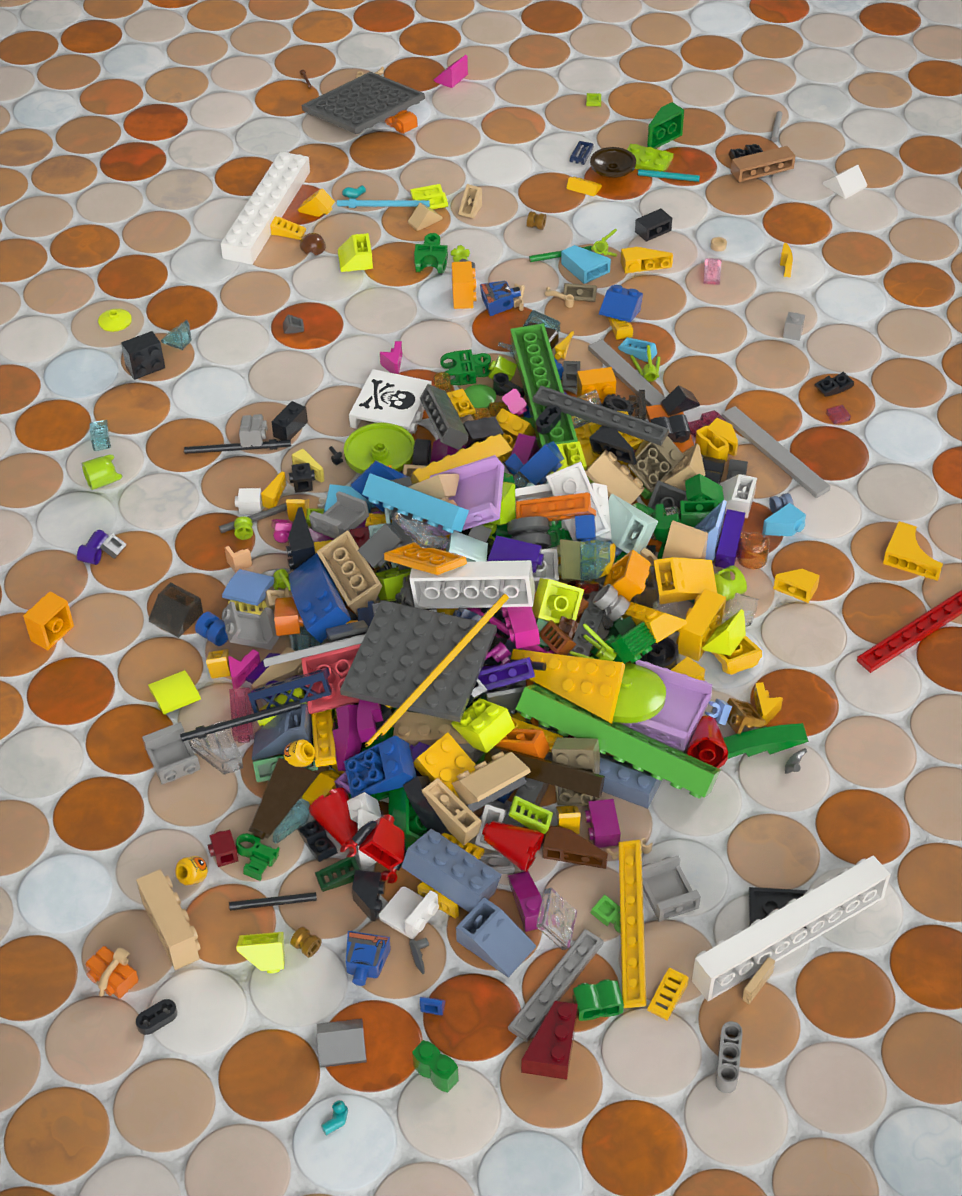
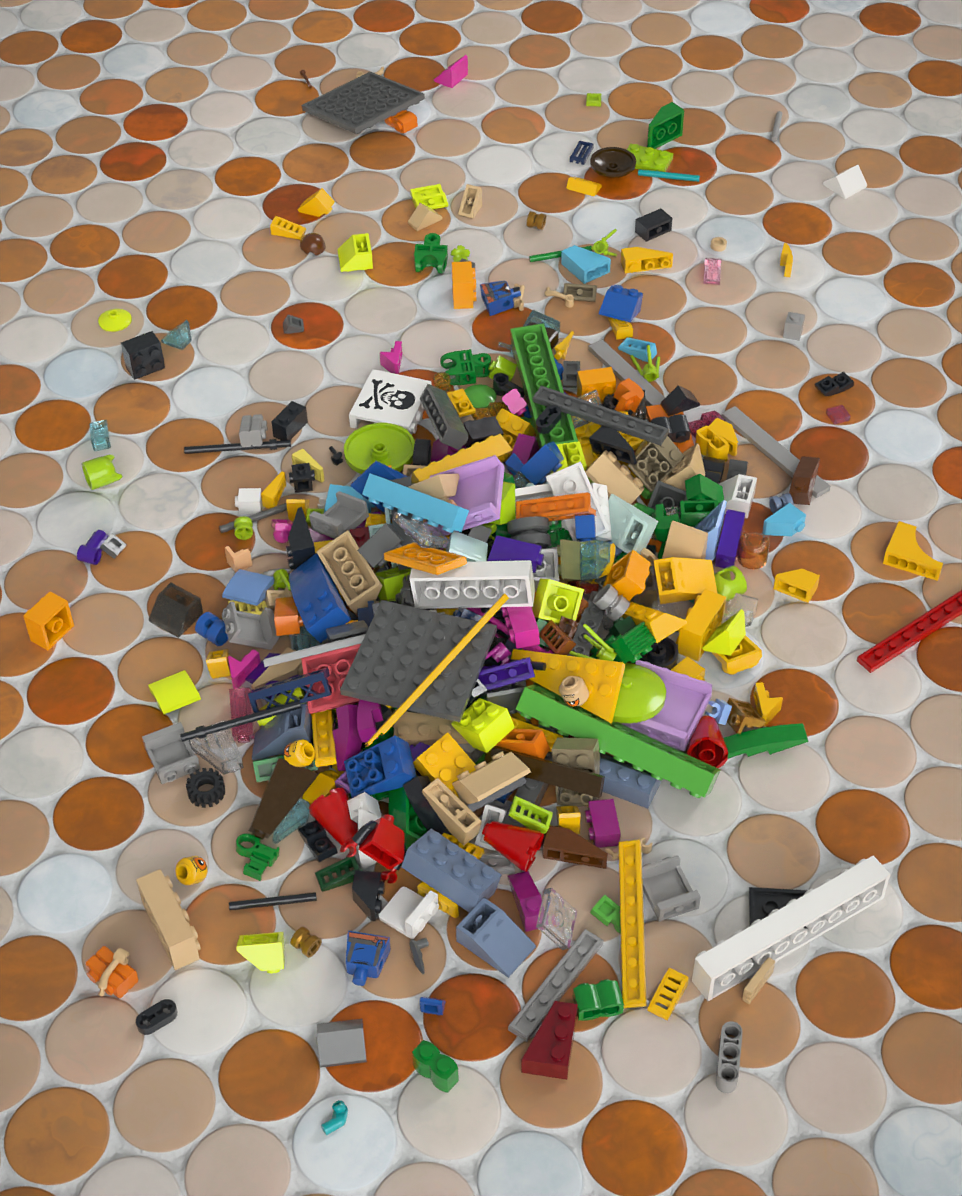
(205, 797): none -> black tyre
(223, 848): dark red brick -> none
(269, 200): white brick -> none
(353, 193): teal arm -> none
(353, 203): medium azure bar -> none
(574, 691): none -> tan head
(629, 395): none -> orange brick
(748, 150): black slope -> none
(762, 164): medium nougat brick -> none
(793, 763): dark grey bar -> none
(804, 480): none -> reddish brown slope

